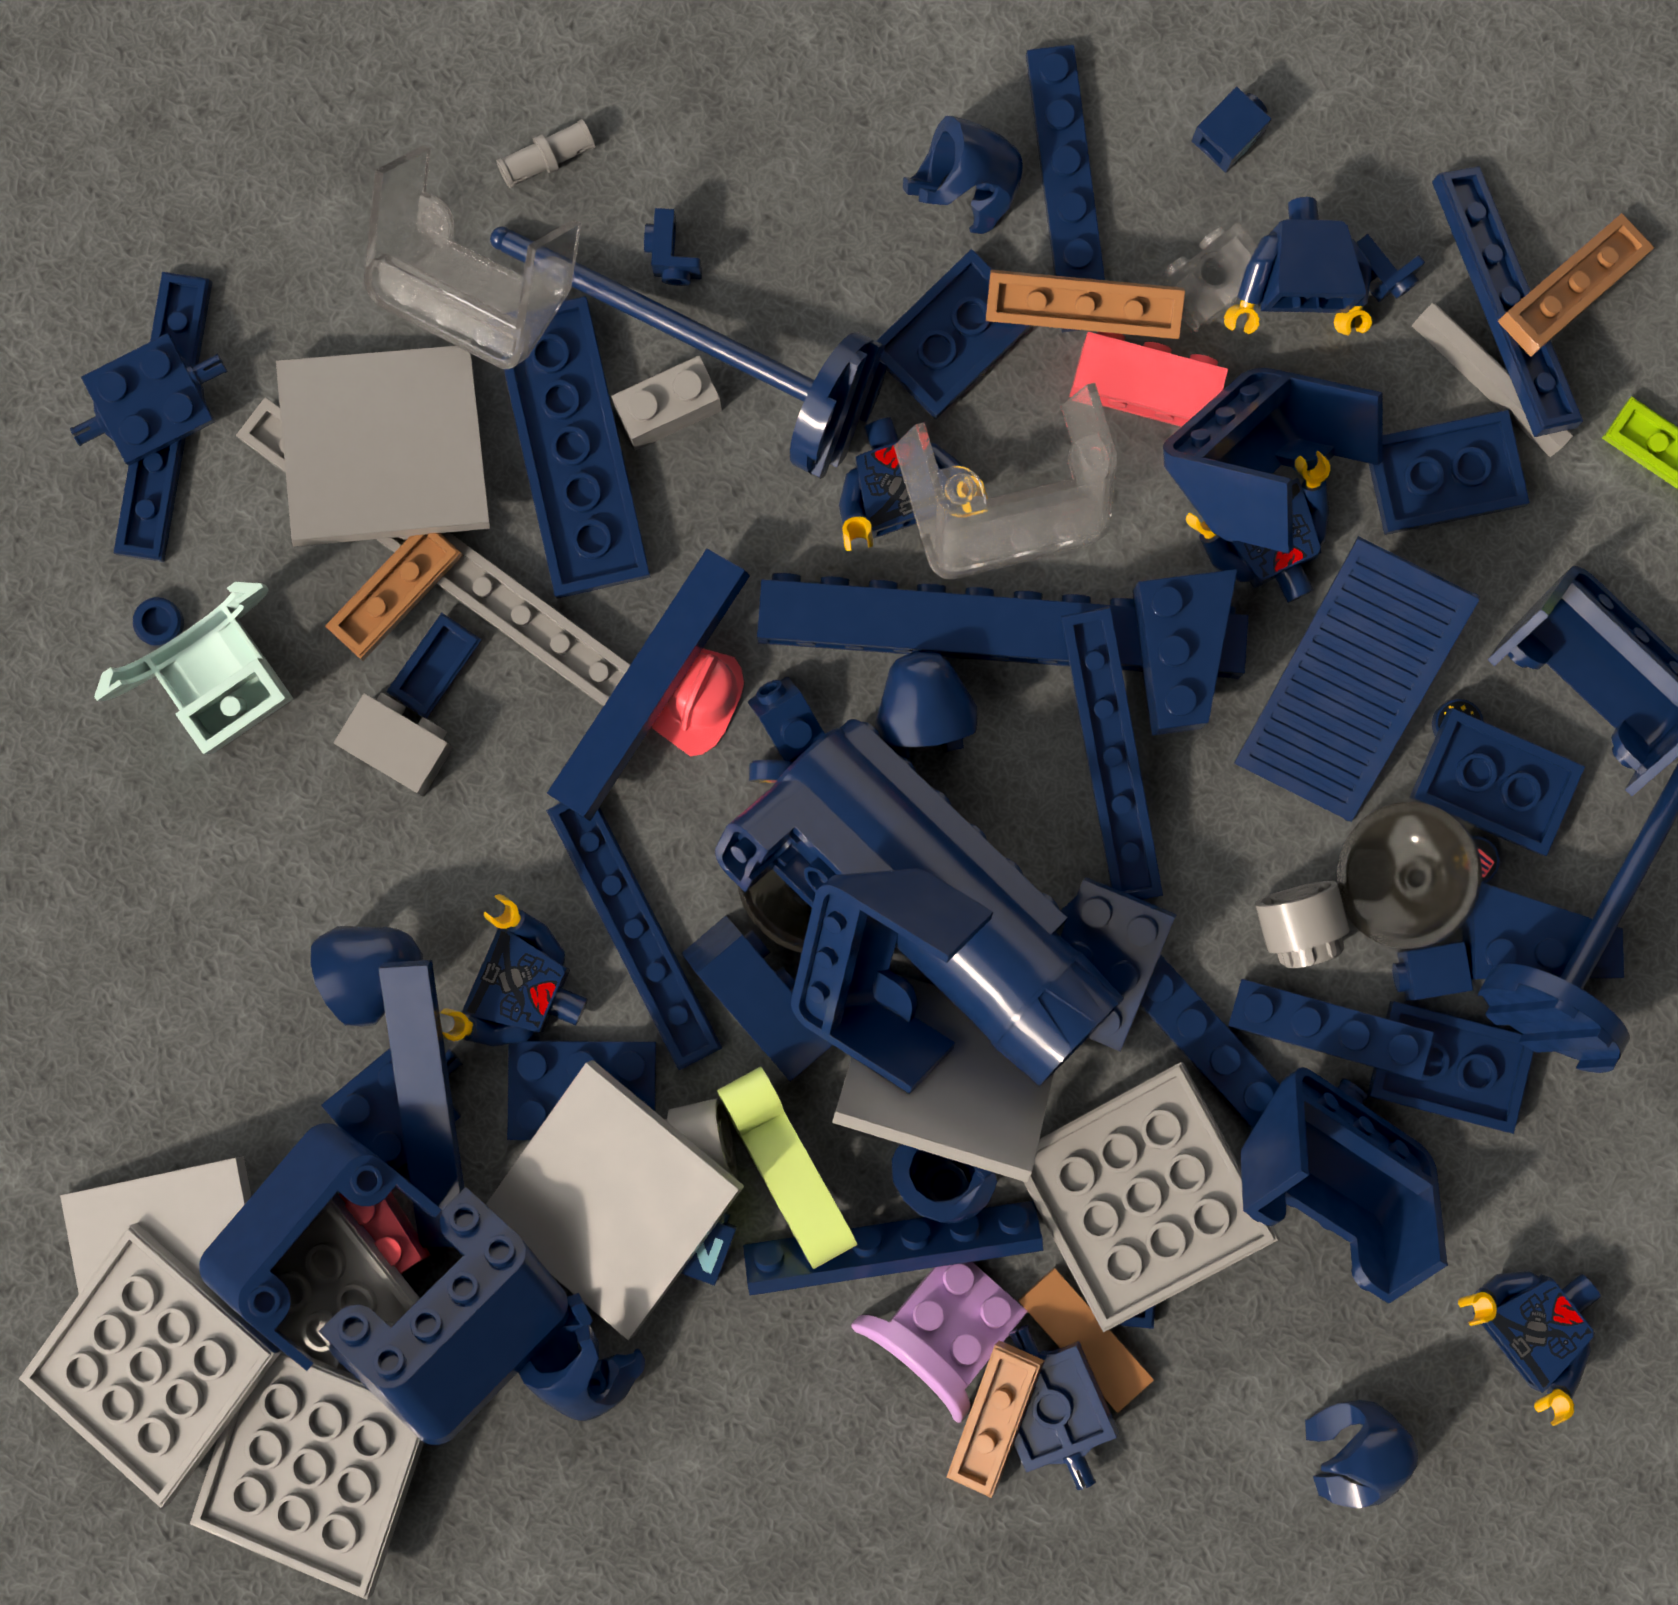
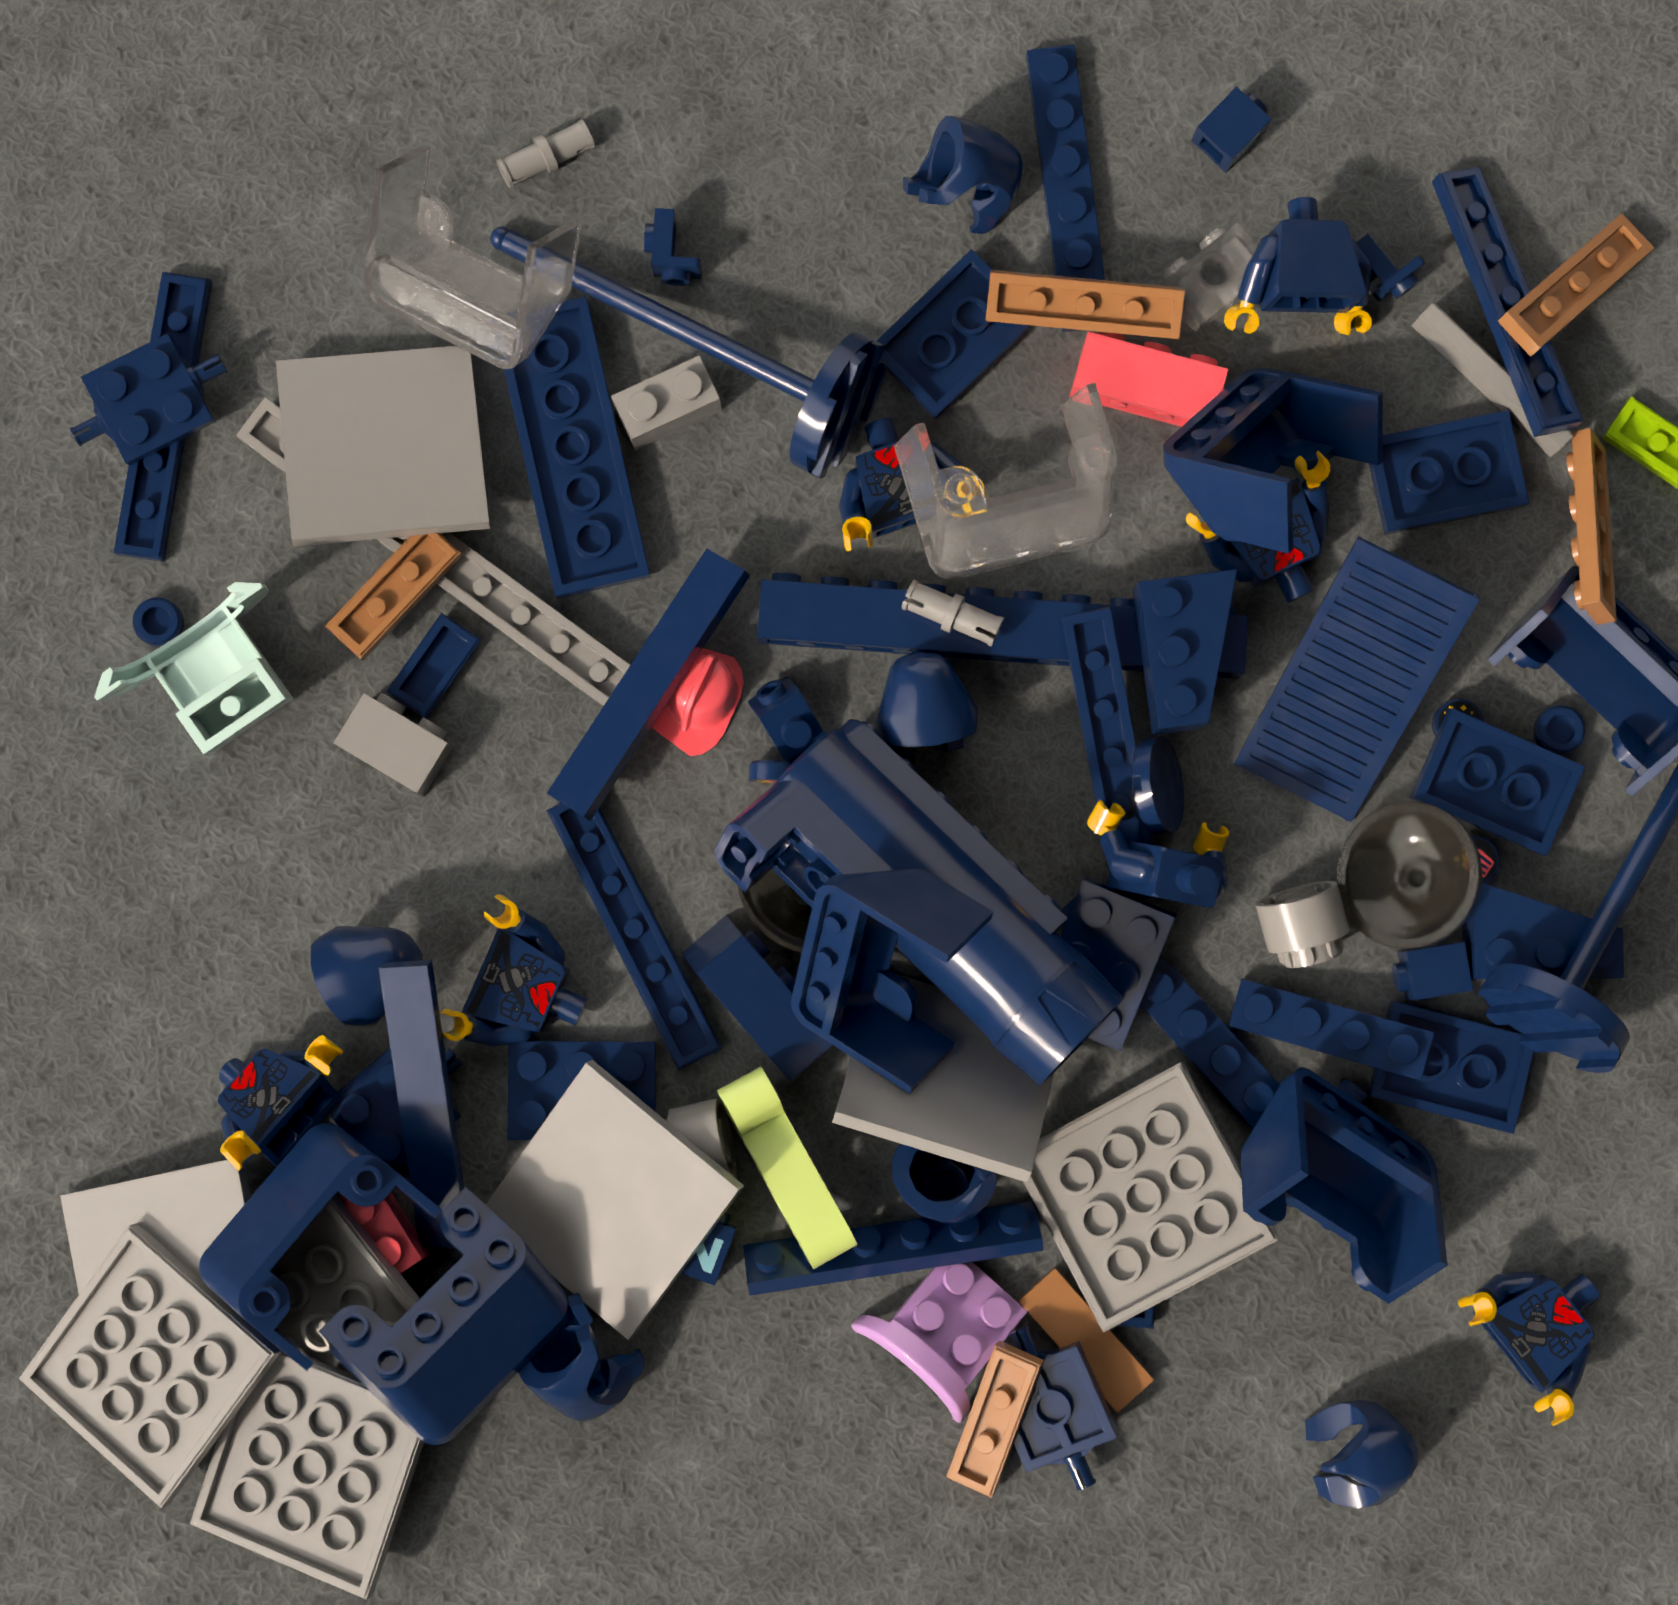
(275, 1100): none -> dark blue torso
(952, 613): none -> light grey pin
(1161, 870): none -> dark blue torso
(1162, 792): none -> dark blue tile
(1559, 729): none -> dark blue tile
(1592, 514): none -> medium nougat plate

